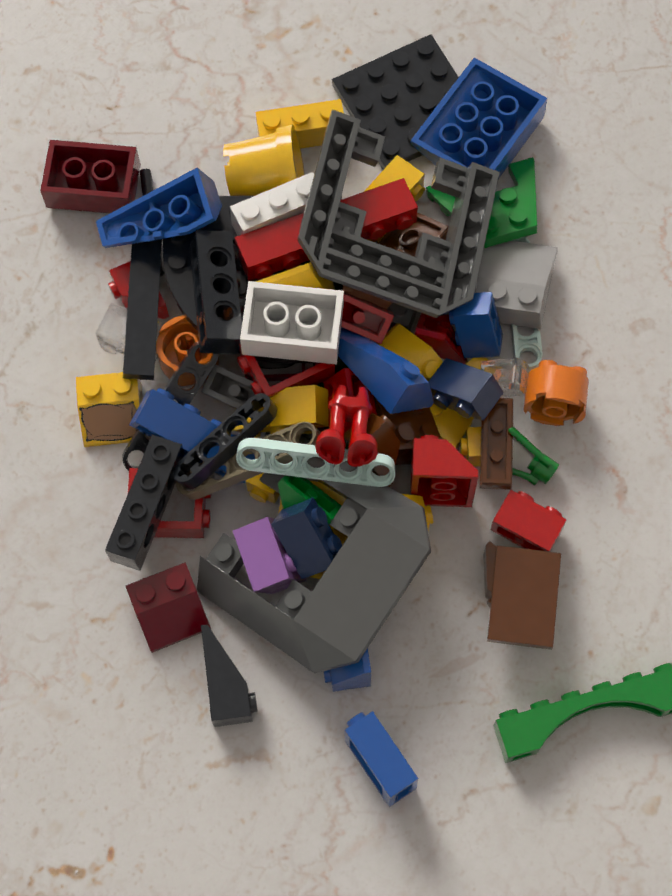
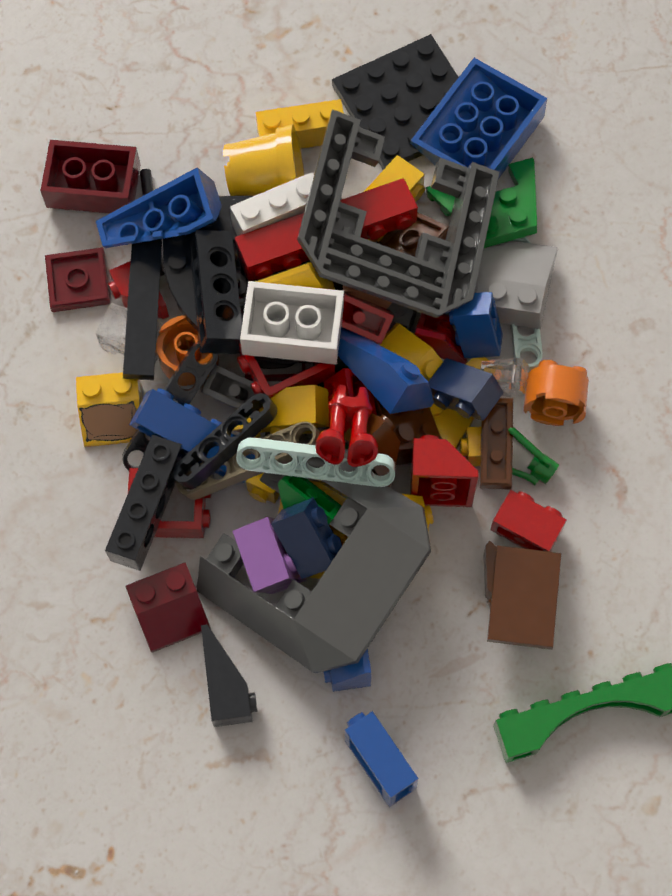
(77, 279): none -> dark red tile

